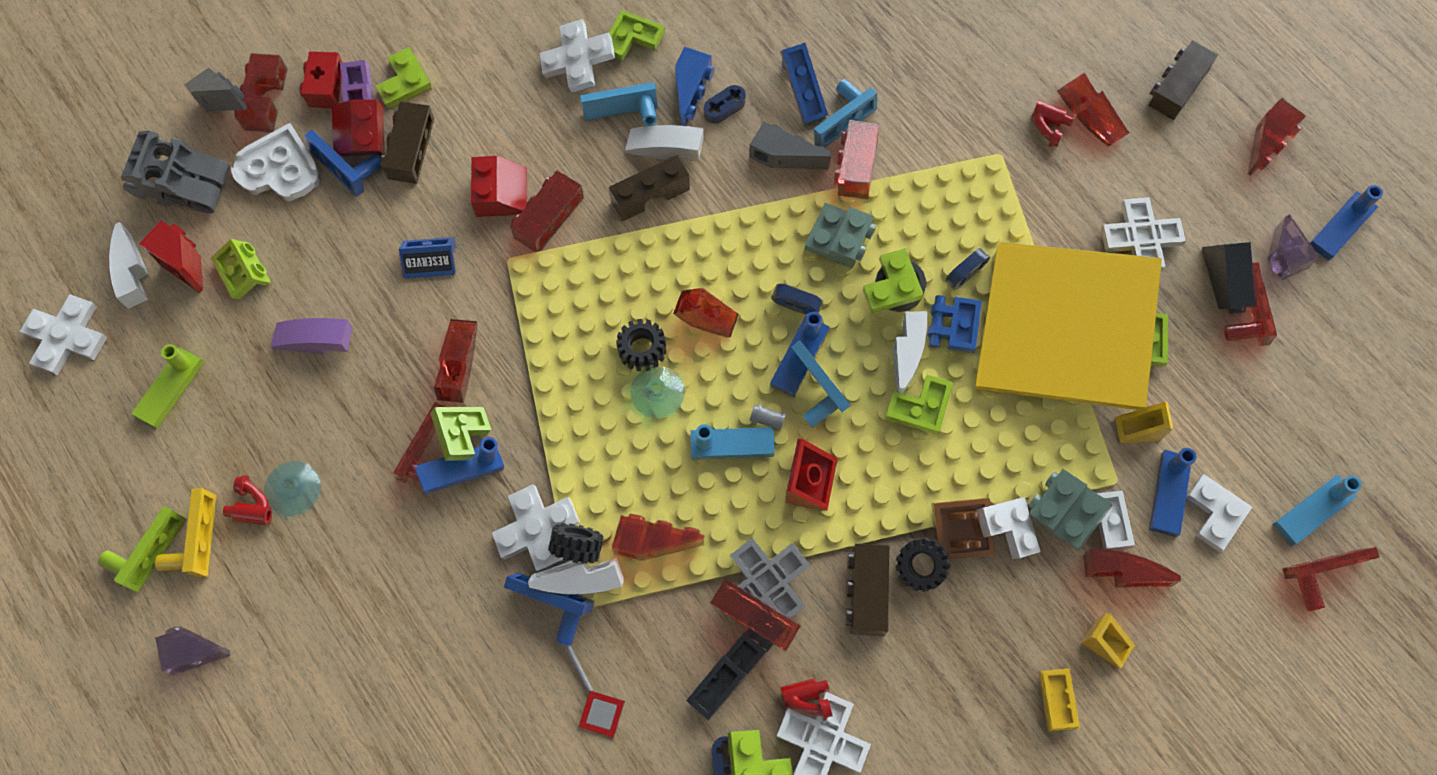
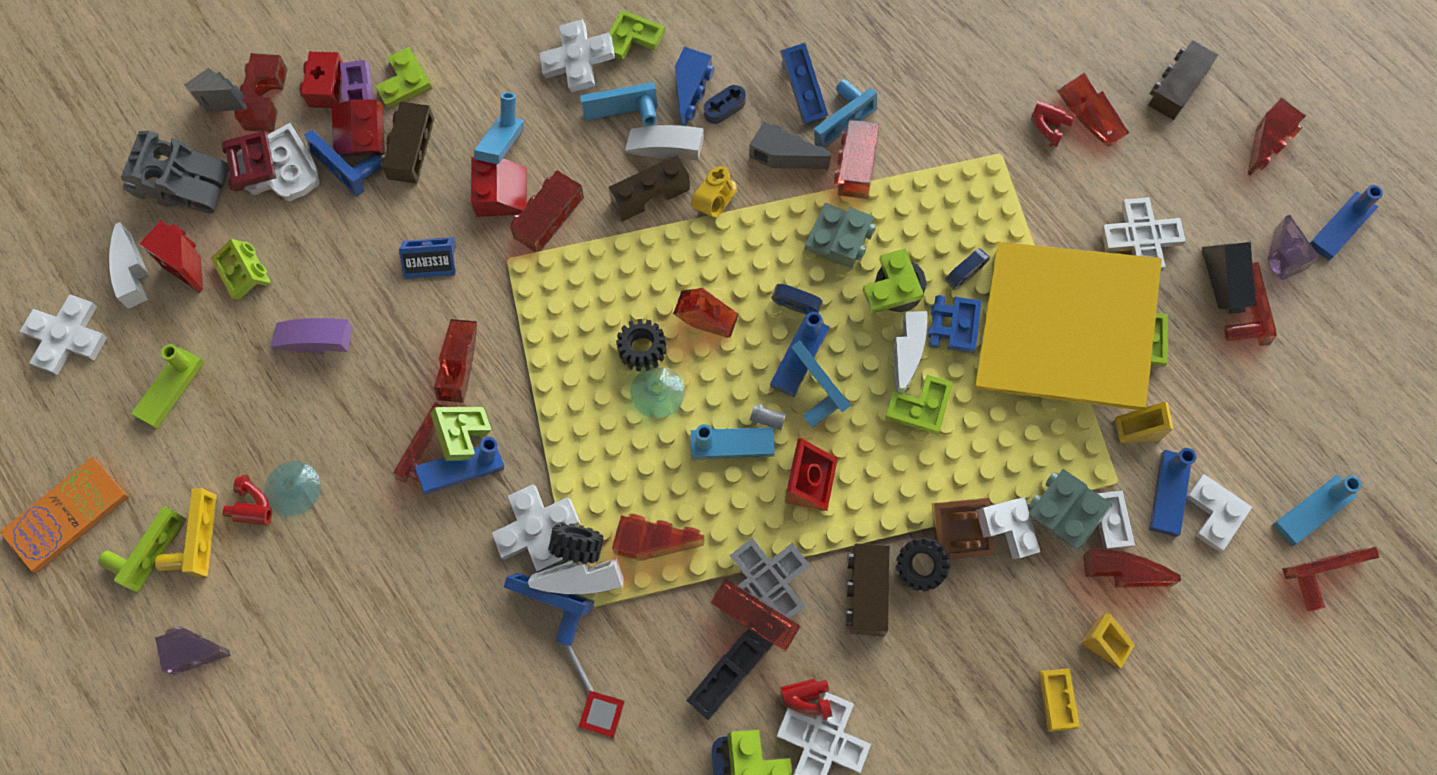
(63, 514): none -> orange tile
(256, 158): none -> dark red plate
(502, 133): none -> dark azure piece
(714, 194): none -> yellow piece

